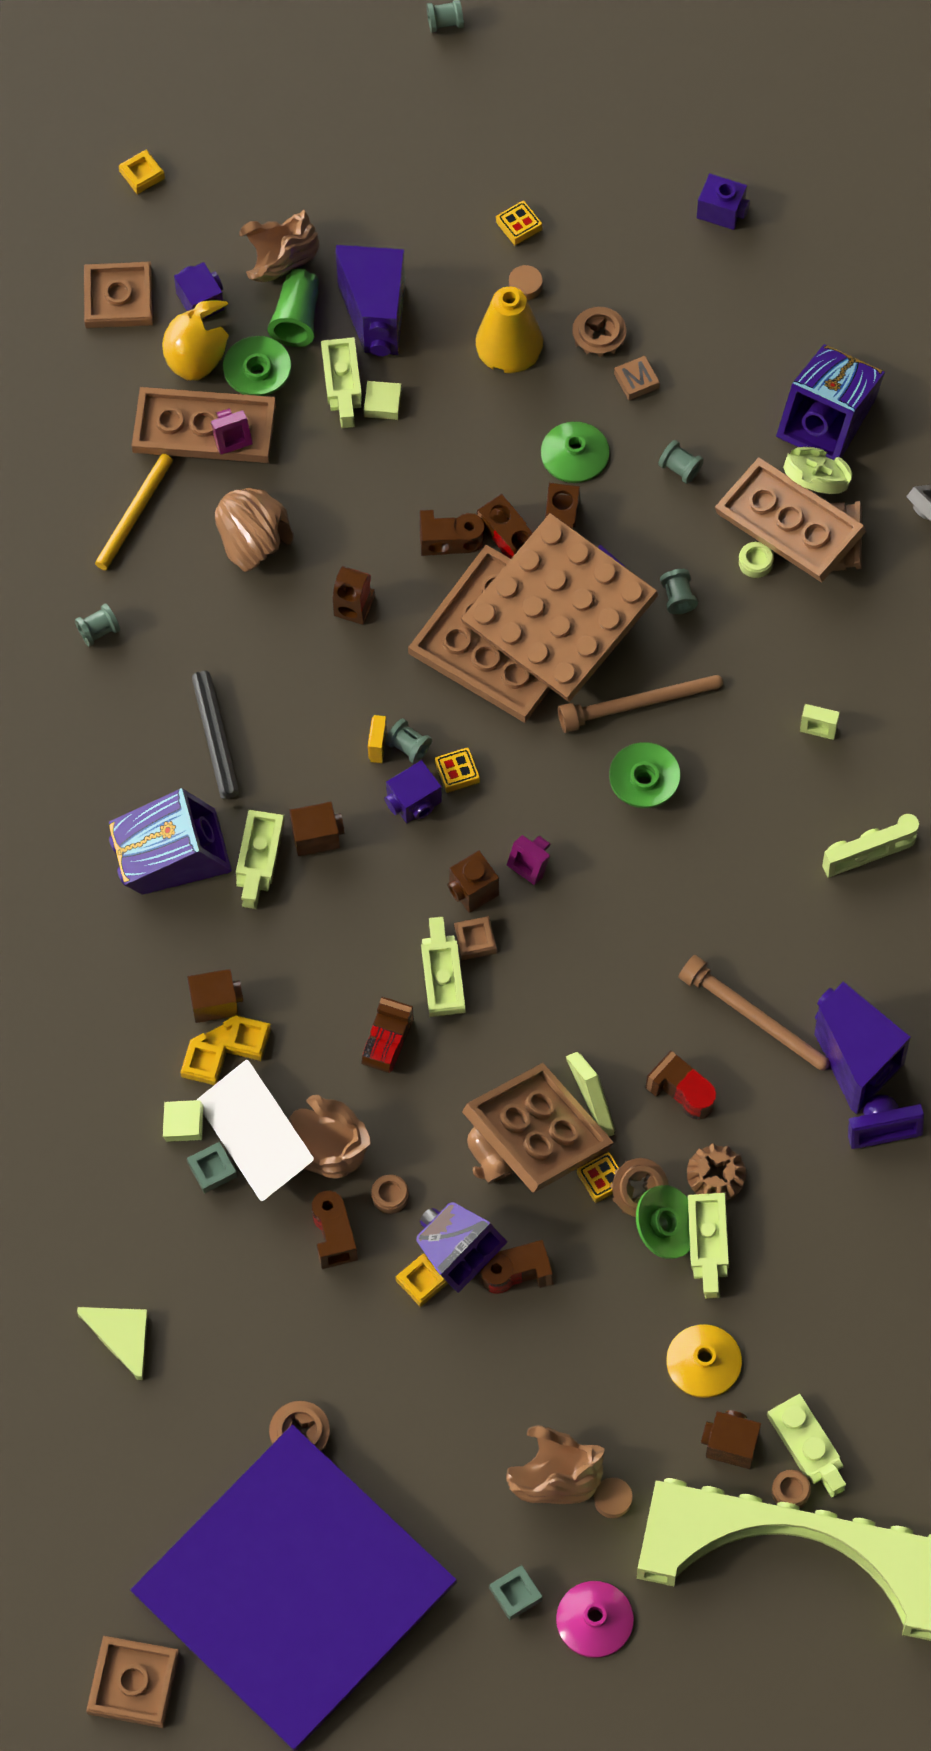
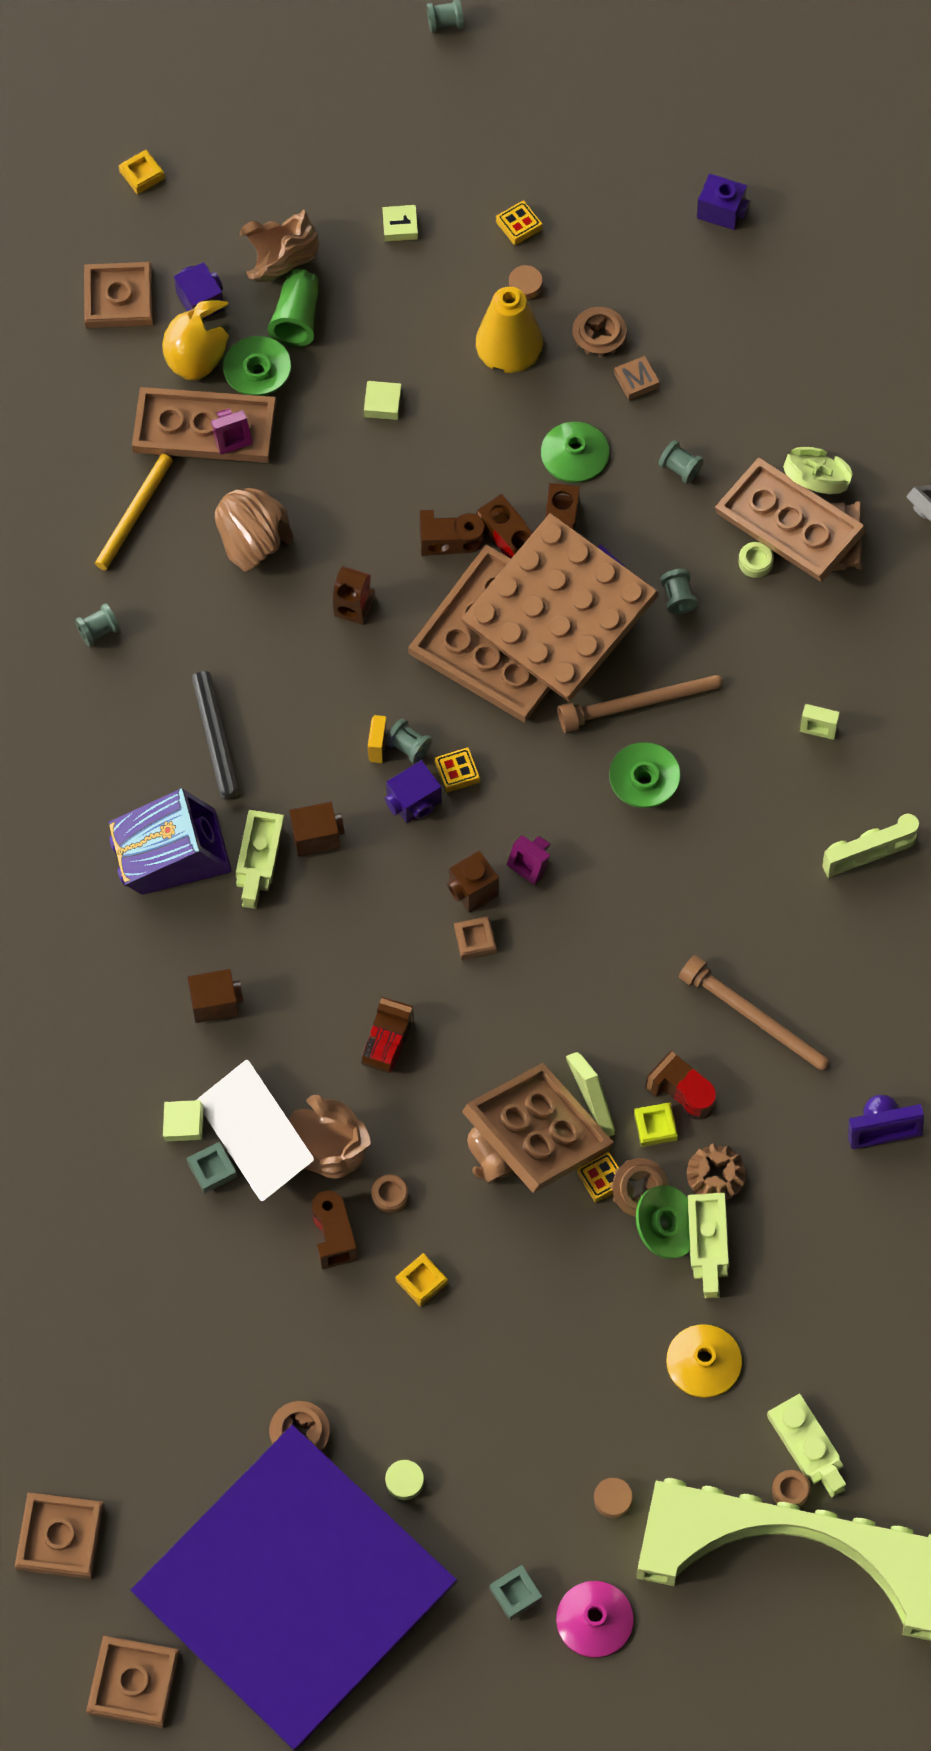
(59, 1535): none -> medium nougat tile
(121, 1332): yellowish green tile -> none
(236, 1036): yellow tile -> none
(342, 378): yellowish green hinge -> none
(373, 294): dark purple slope -> none
(400, 223): none -> yellowish green tile
(404, 1480): none -> yellowish green tile
(442, 971): yellowish green hinge -> none
(458, 1243): dark purple torso -> none
(517, 1266): reddish brown leg -> none
(559, 1472): medium nougat hair -> none
(655, 1124): none -> neon yellow tile
(731, 1438): reddish brown brick -> none
(829, 402): dark purple slope -> none
(860, 1044): dark purple slope -> none

